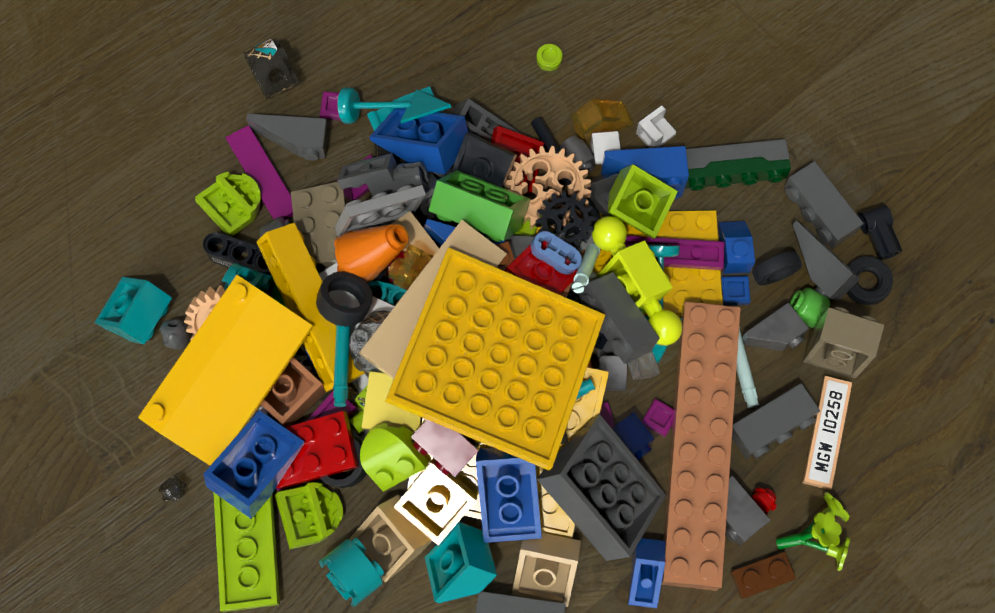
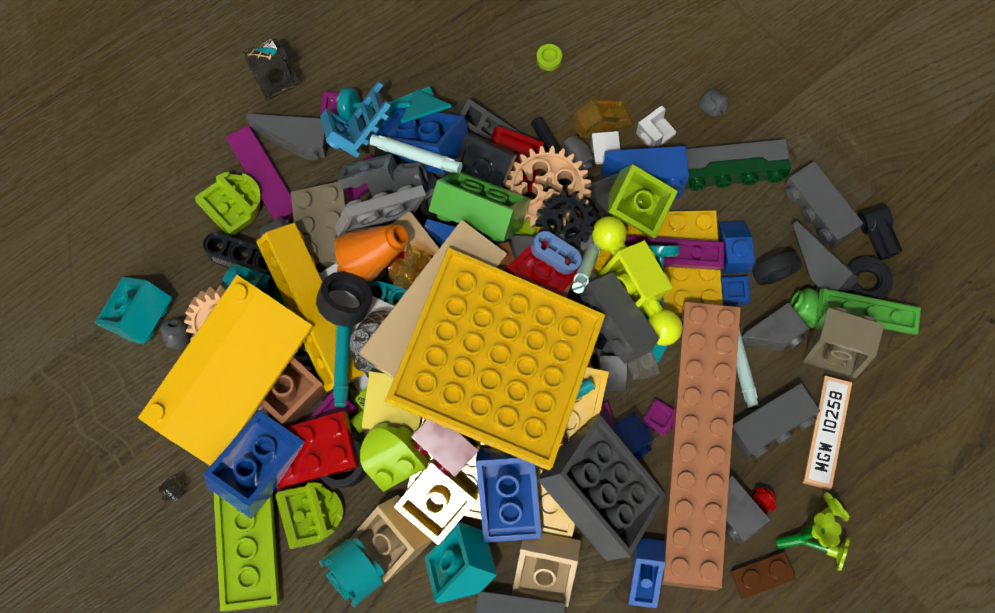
(352, 133): none -> dark azure plate
(416, 153): none -> light aqua piece
(714, 103): none -> dark grey piece
(893, 315): none -> bright green tile

